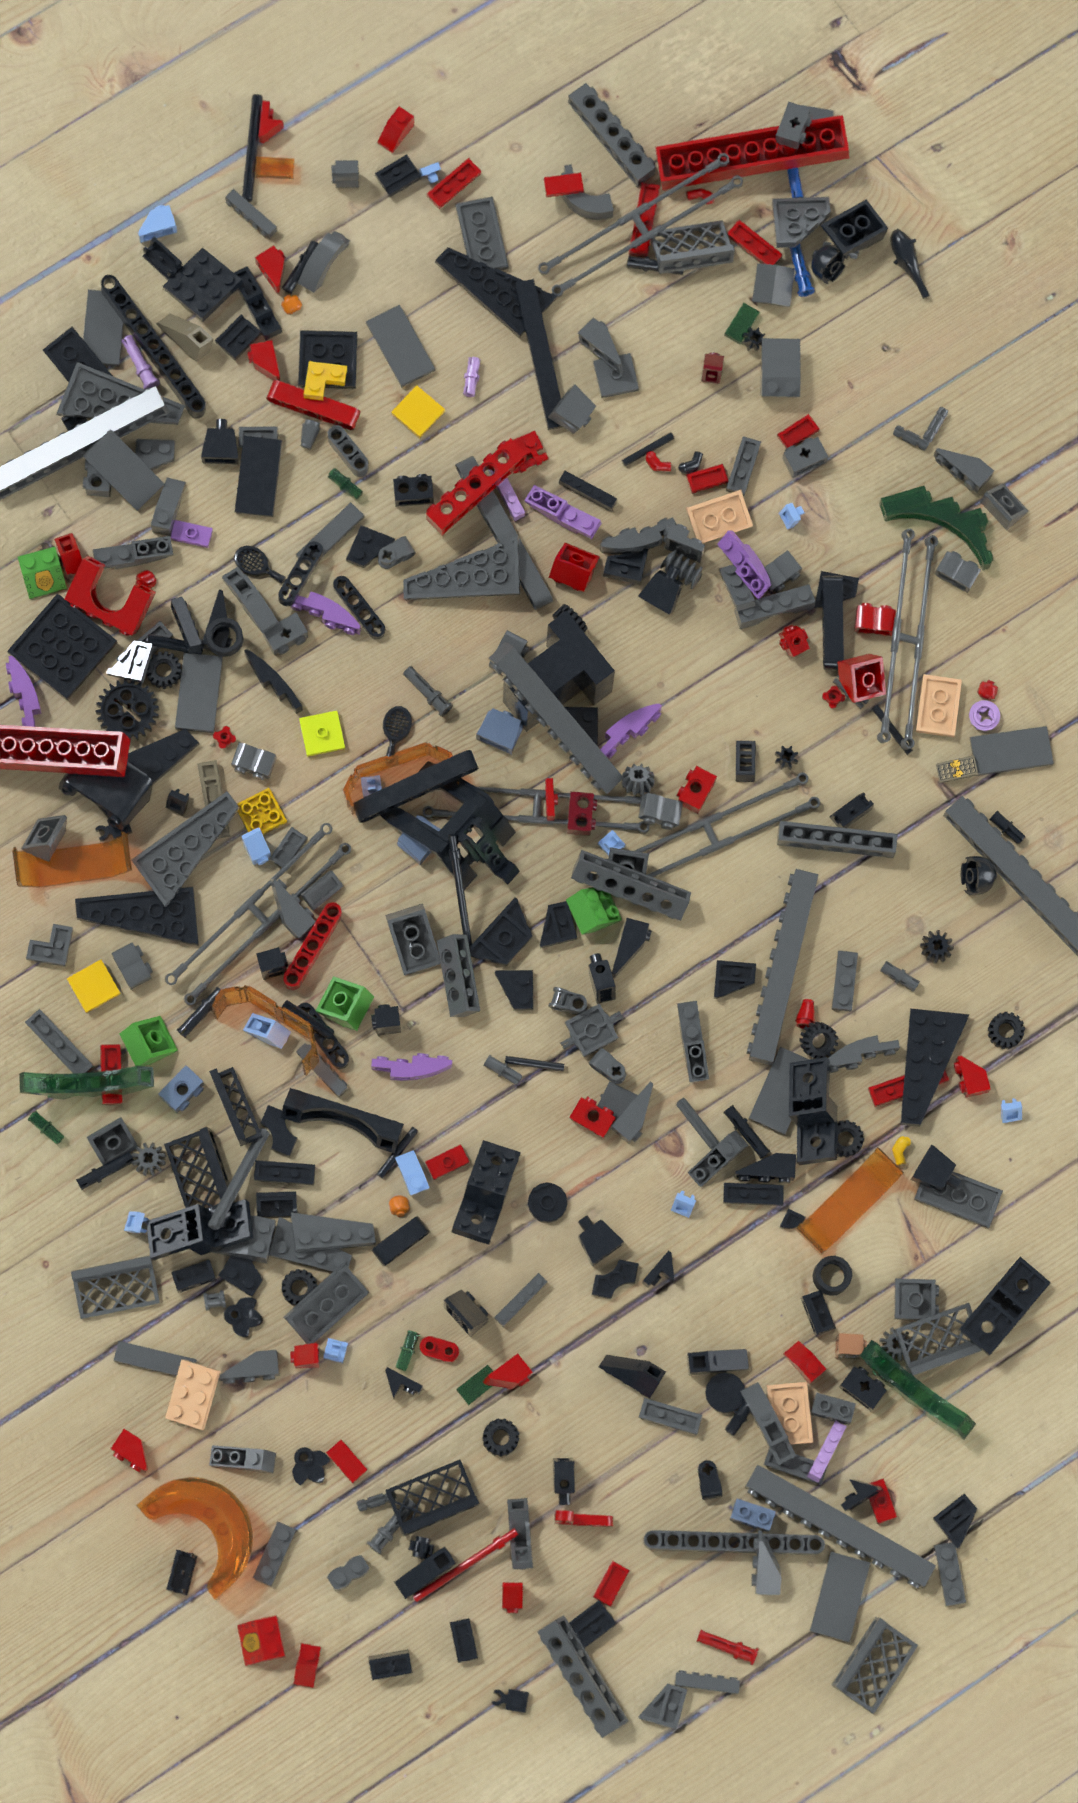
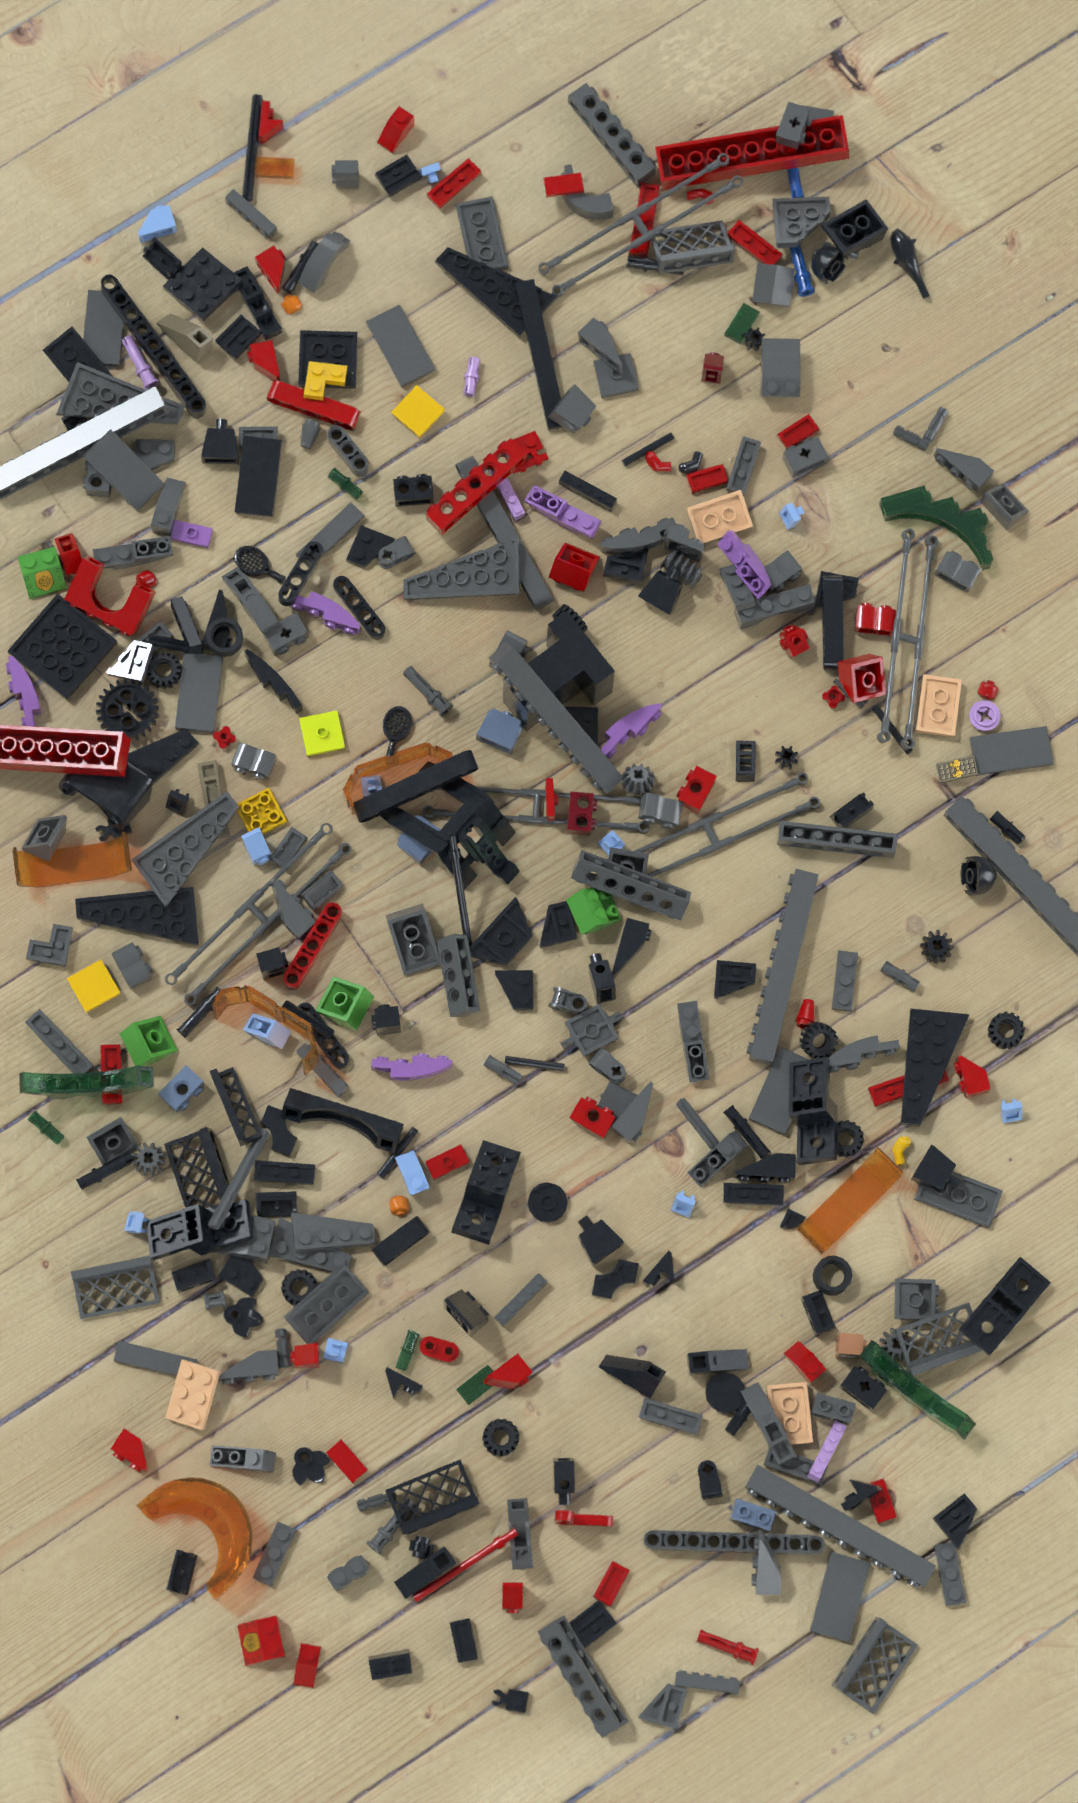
(283, 1348): none -> dark grey axle

